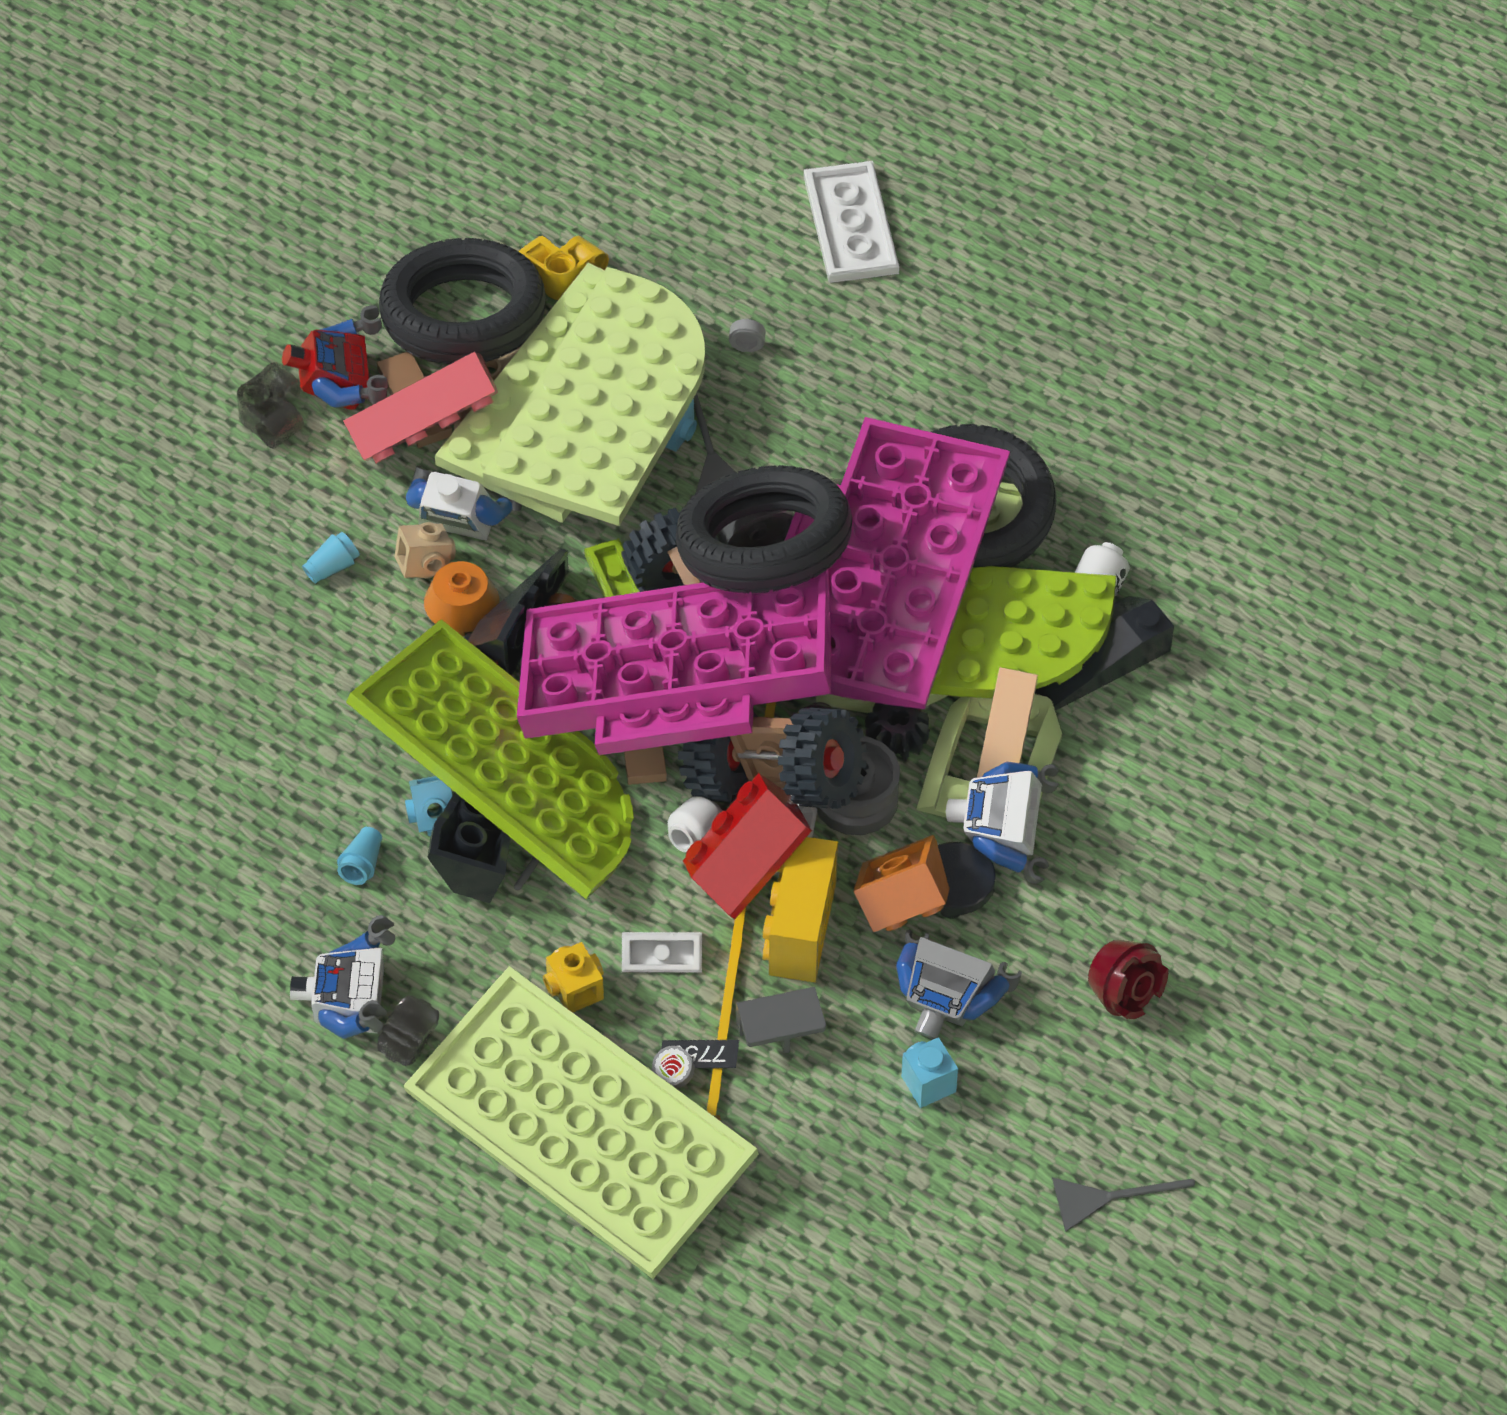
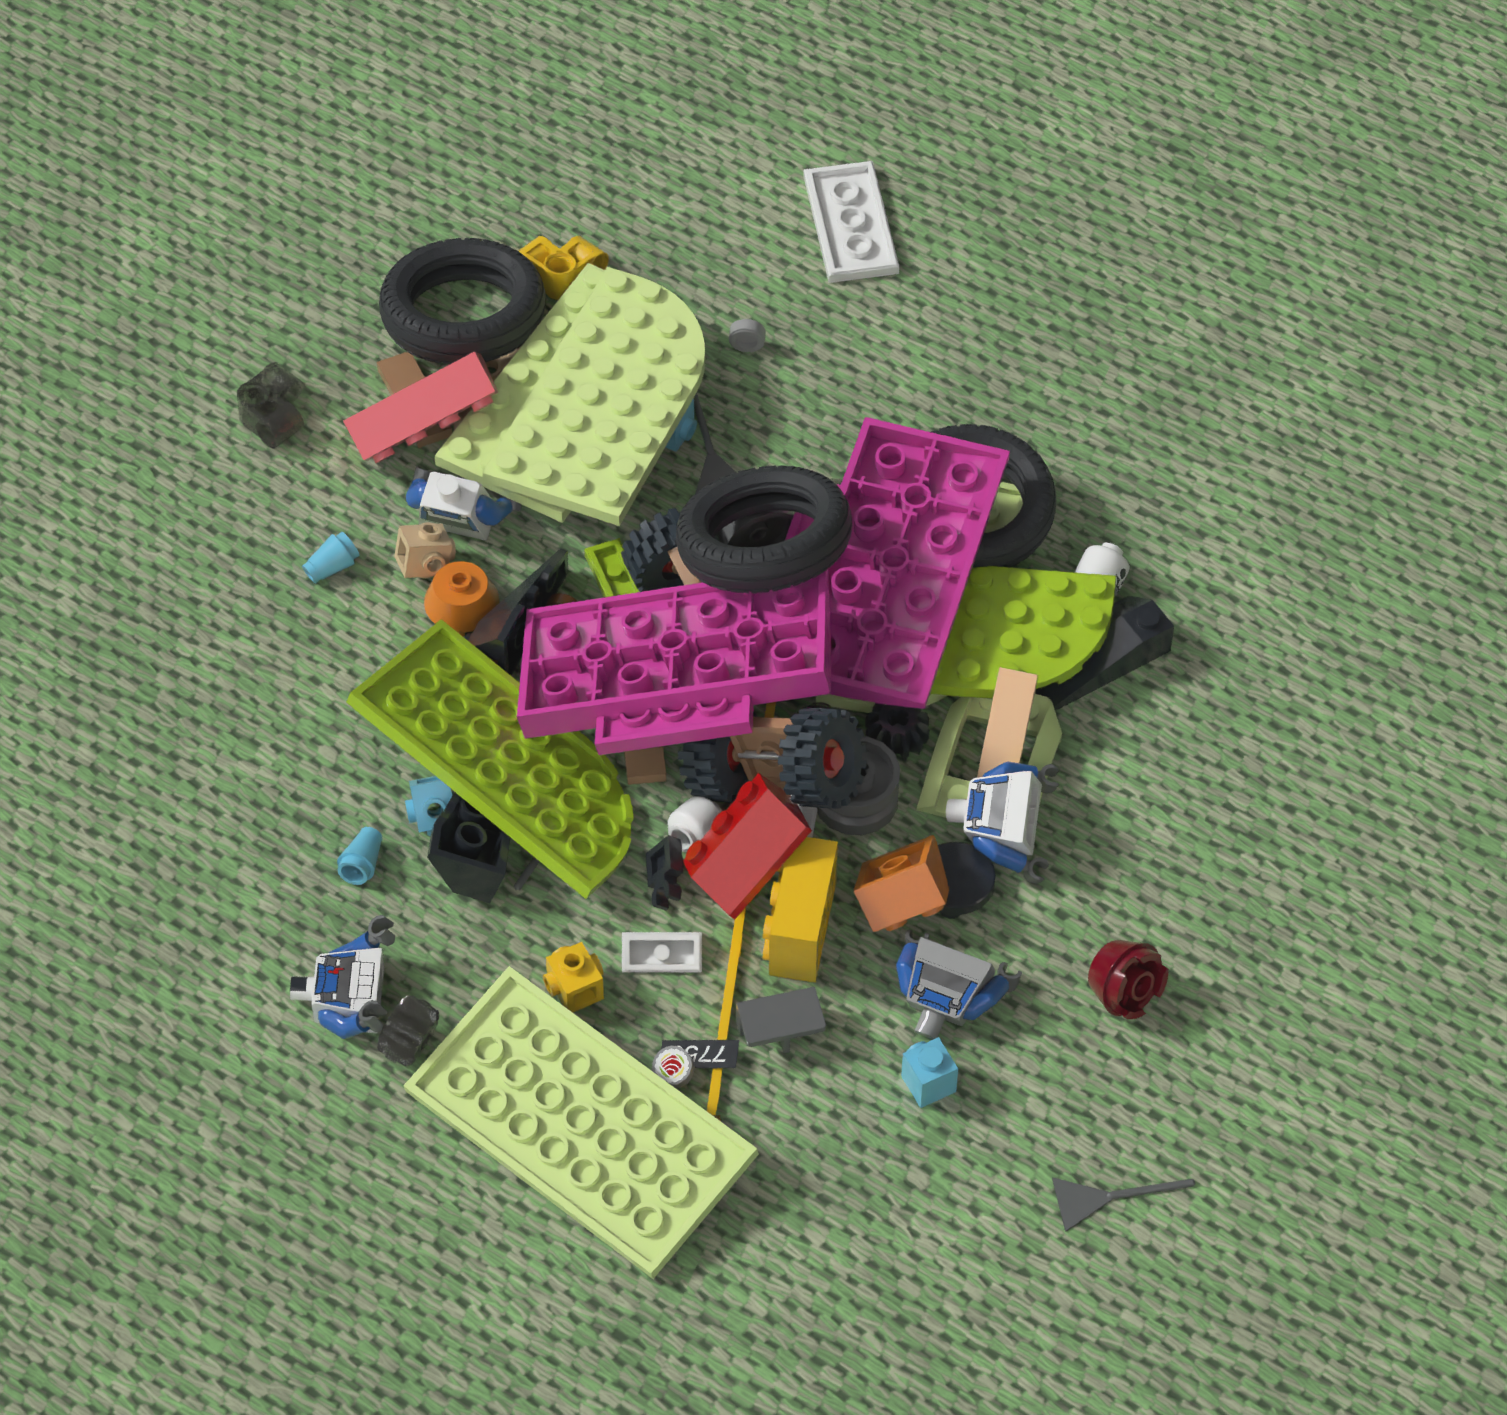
(335, 363): torso -> none
(663, 867): none -> black plate

